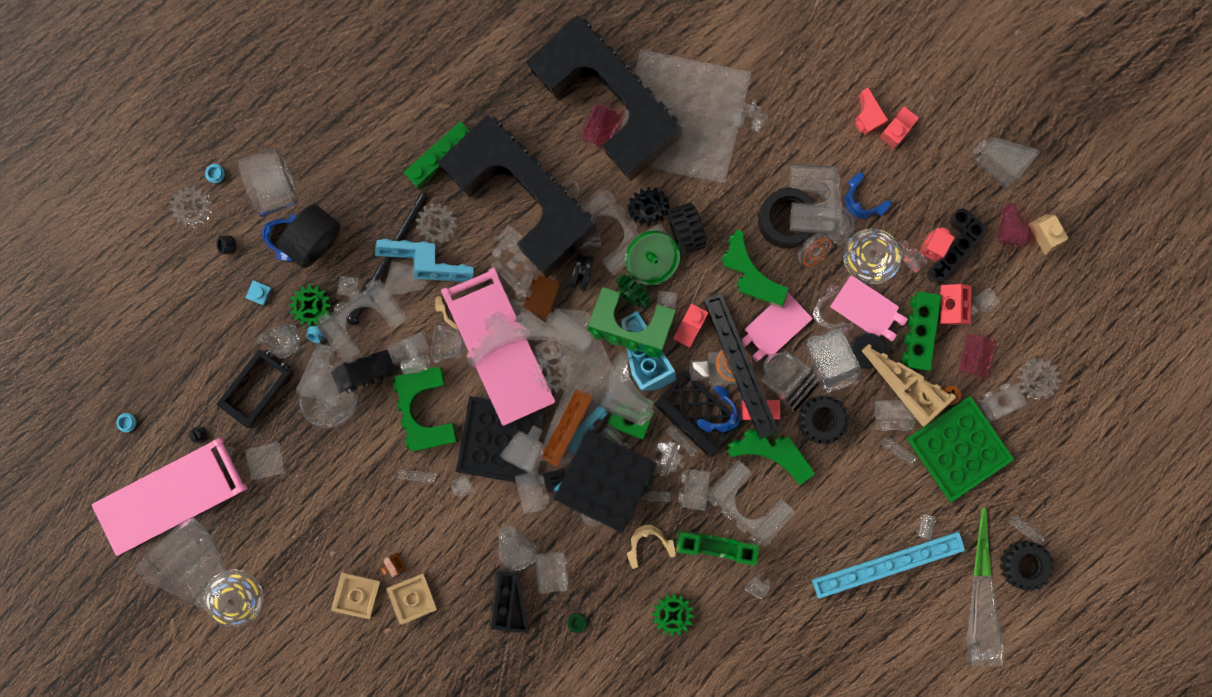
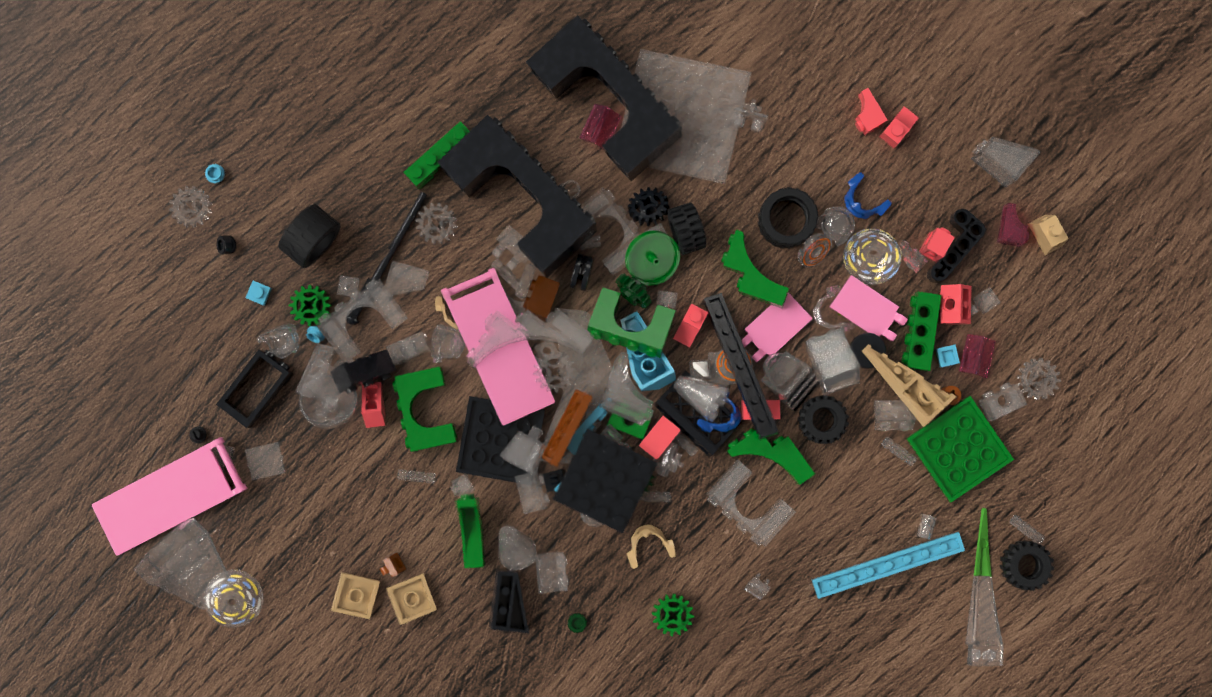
(126, 422): medium azure plate -> none
(267, 230): blue helmet -> none
(268, 181): clear piece -> none
(373, 405): none -> coral arch
(416, 362): clear piece -> none
(423, 260): medium azure bracket -> none
(471, 530): none -> green arch
(659, 437): none -> coral panel
(695, 489): clear bracket -> none
(702, 395): none -> clear cone
(733, 549): green arch -> none
(824, 182): clear arch -> none
(947, 356): none -> medium azure plate

